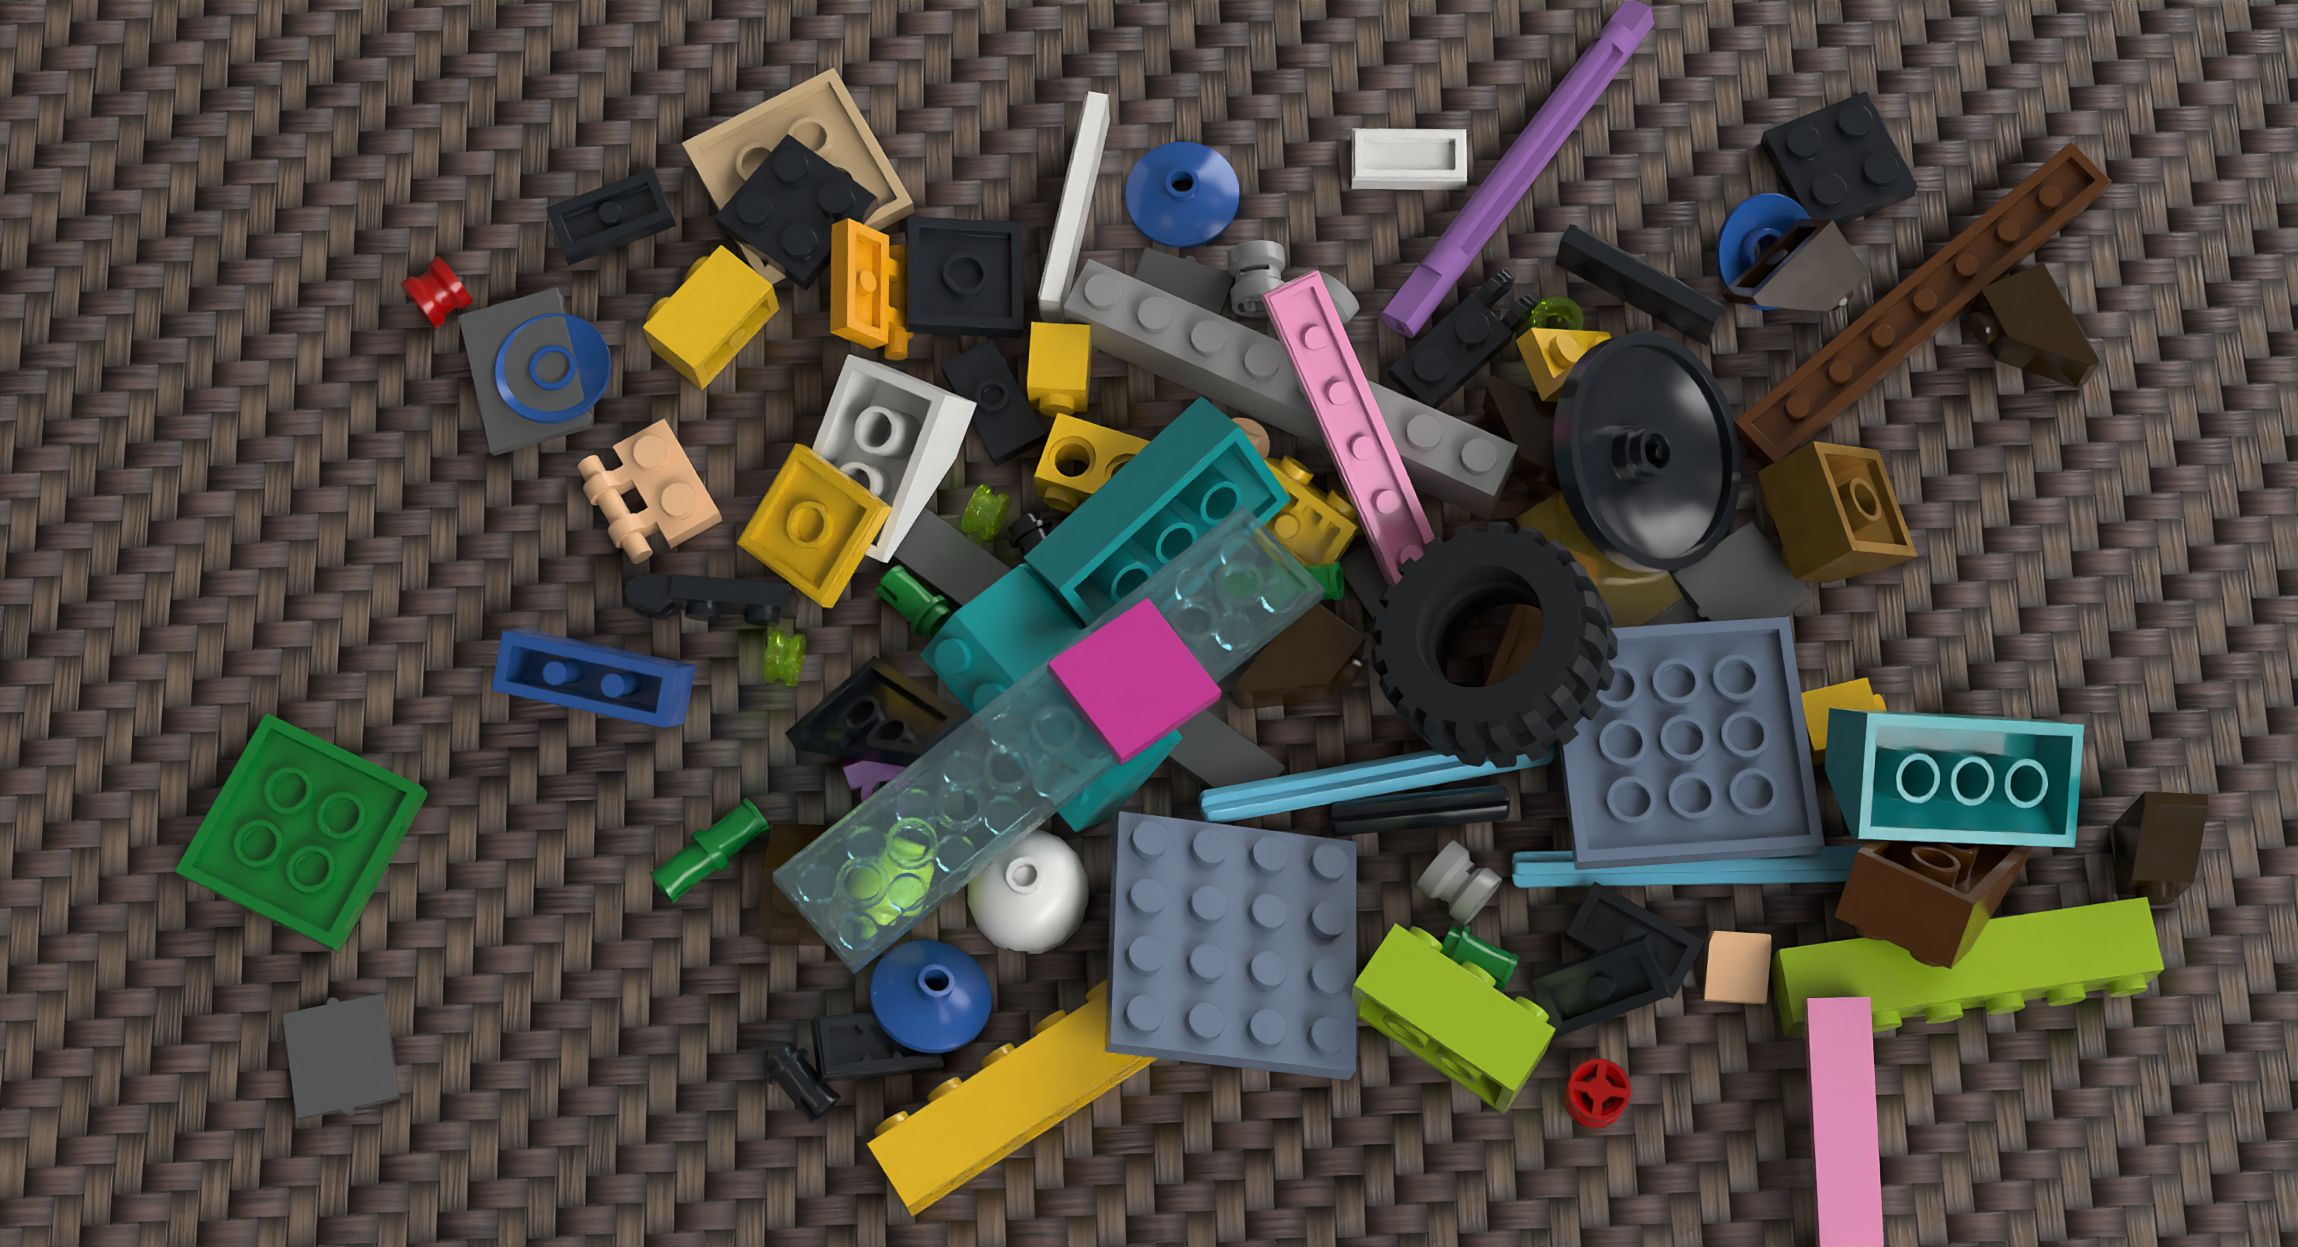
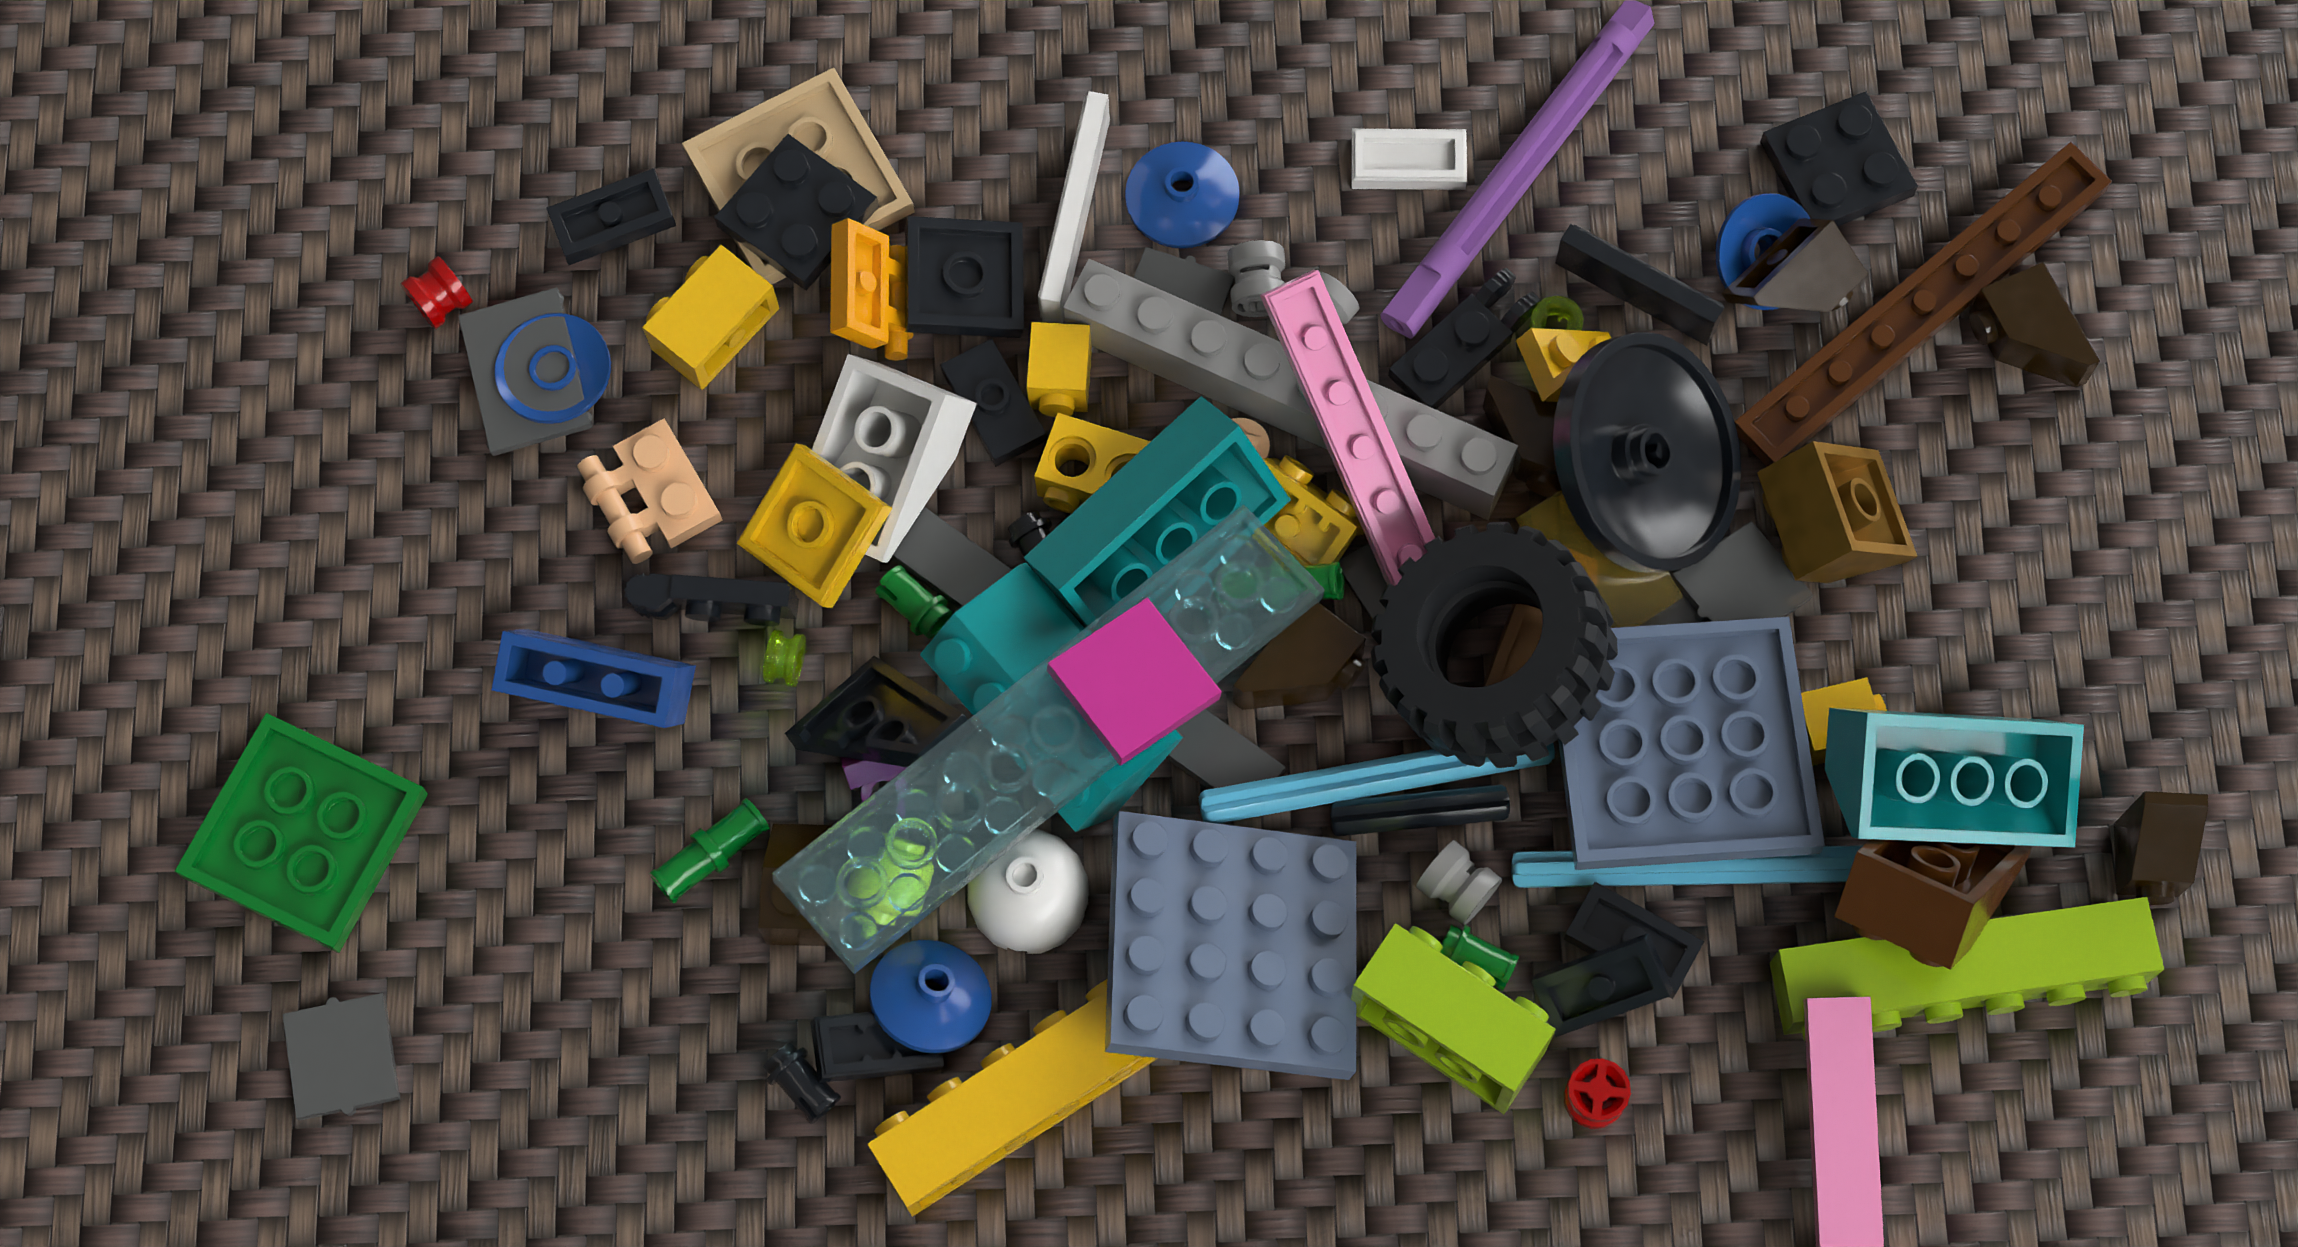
(986, 513): clear neon green bush -> none
(1736, 967): light nougat slope -> none

